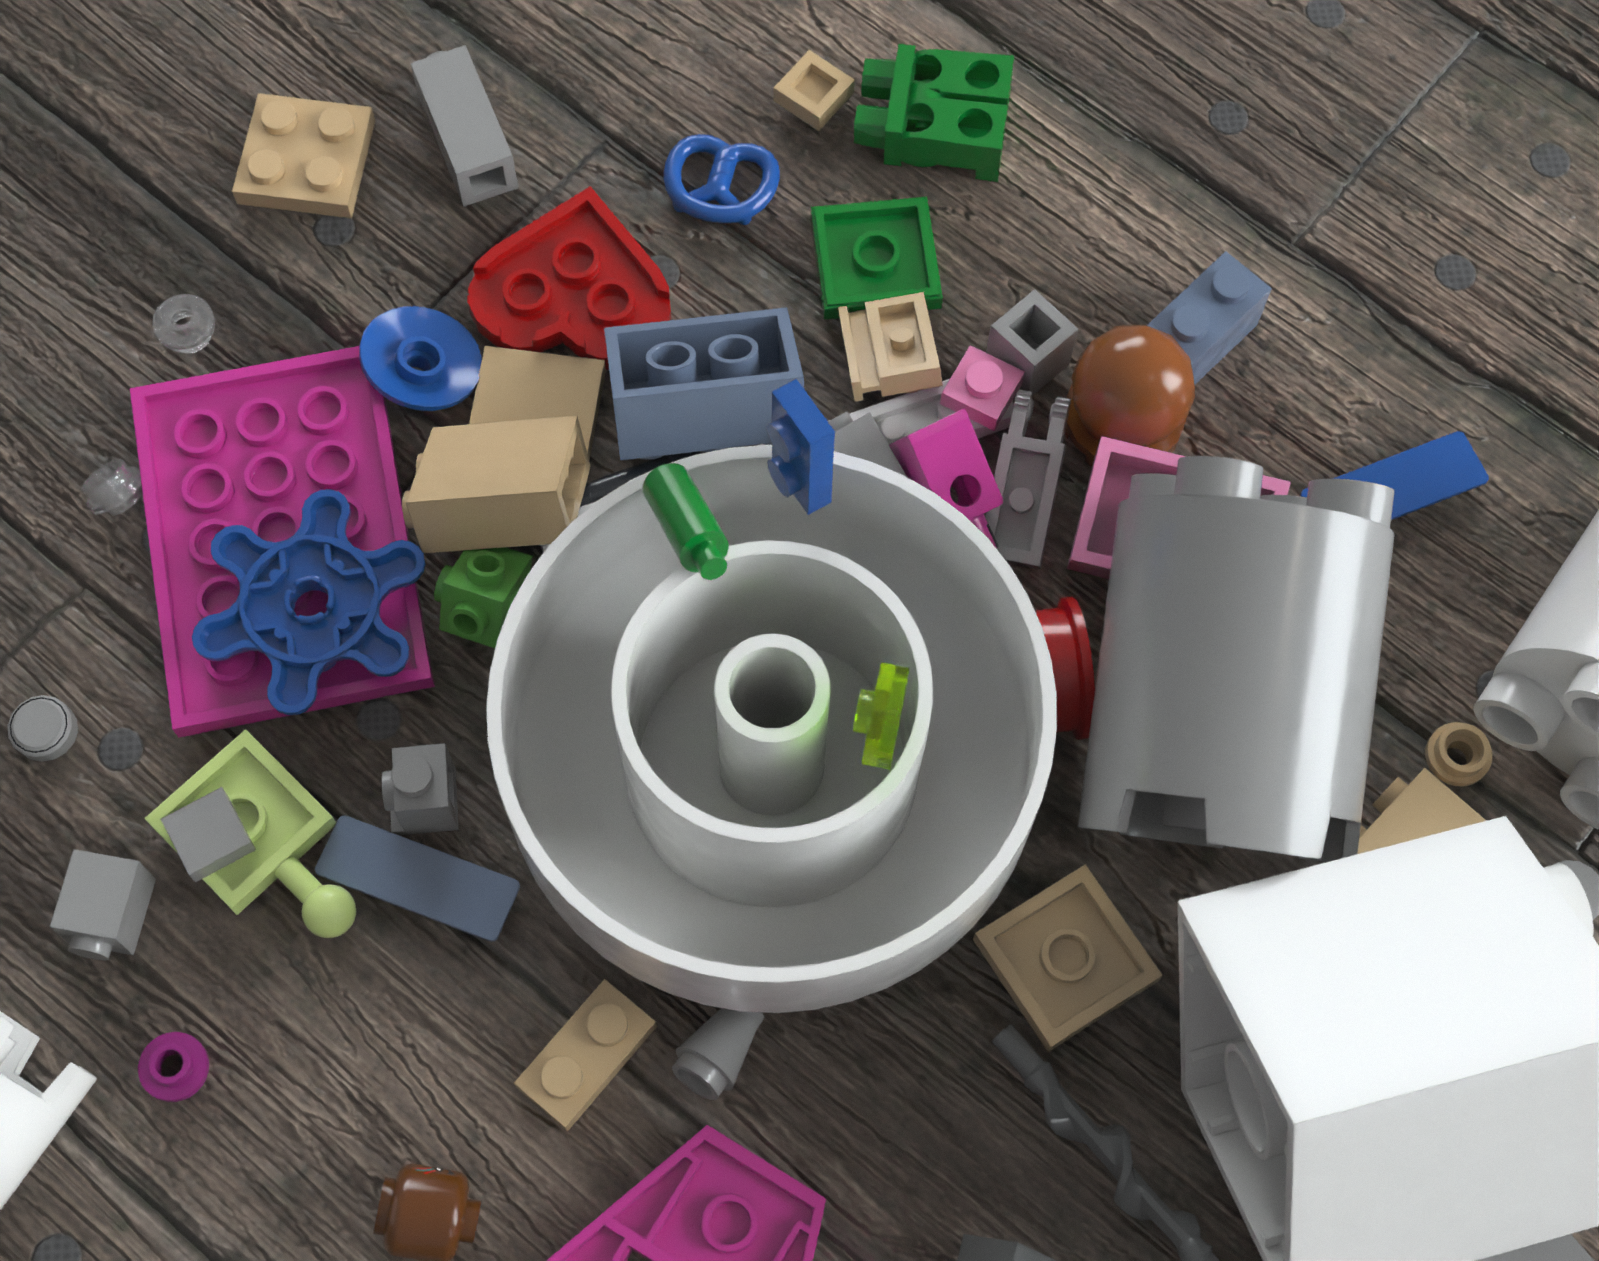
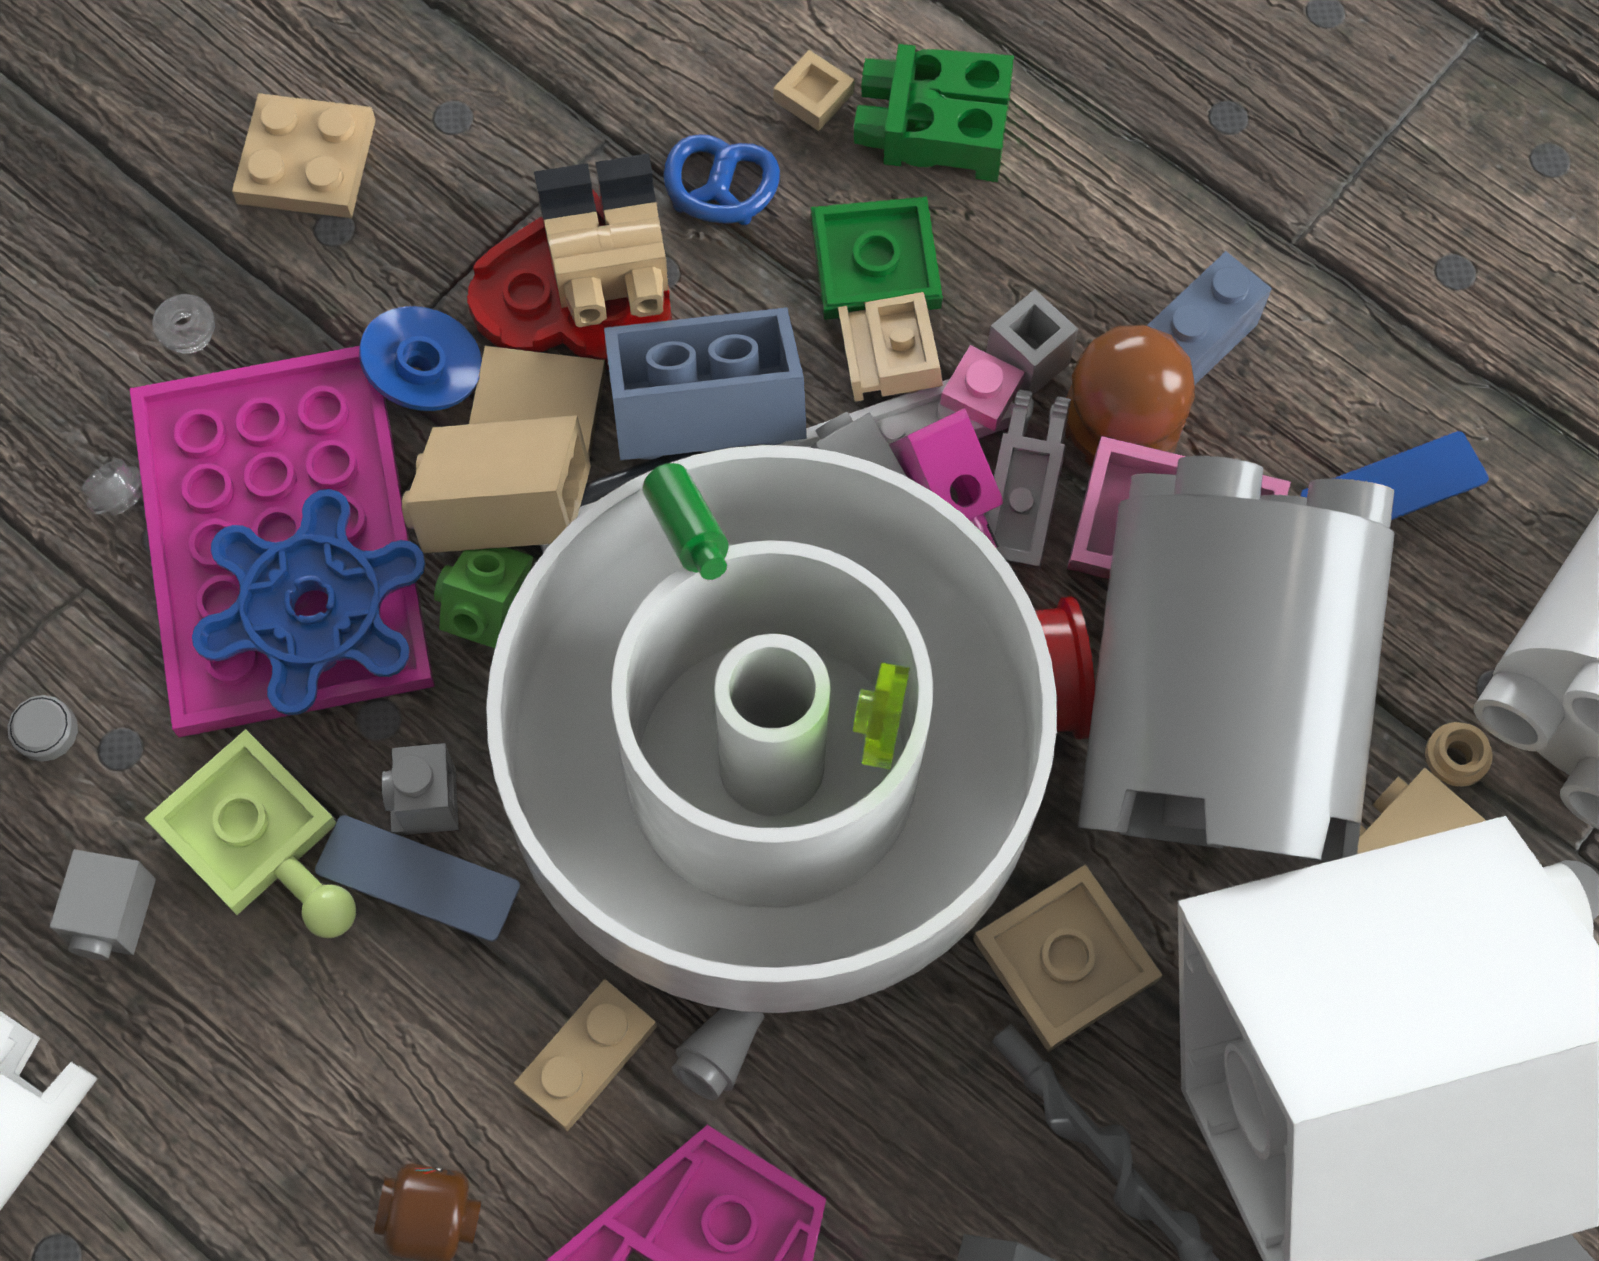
(187, 1080): magenta plate -> none
(208, 834): light grey tile -> none
(464, 125): light grey brick -> none
(607, 260): none -> tan hips
(801, 448): blue plate -> none

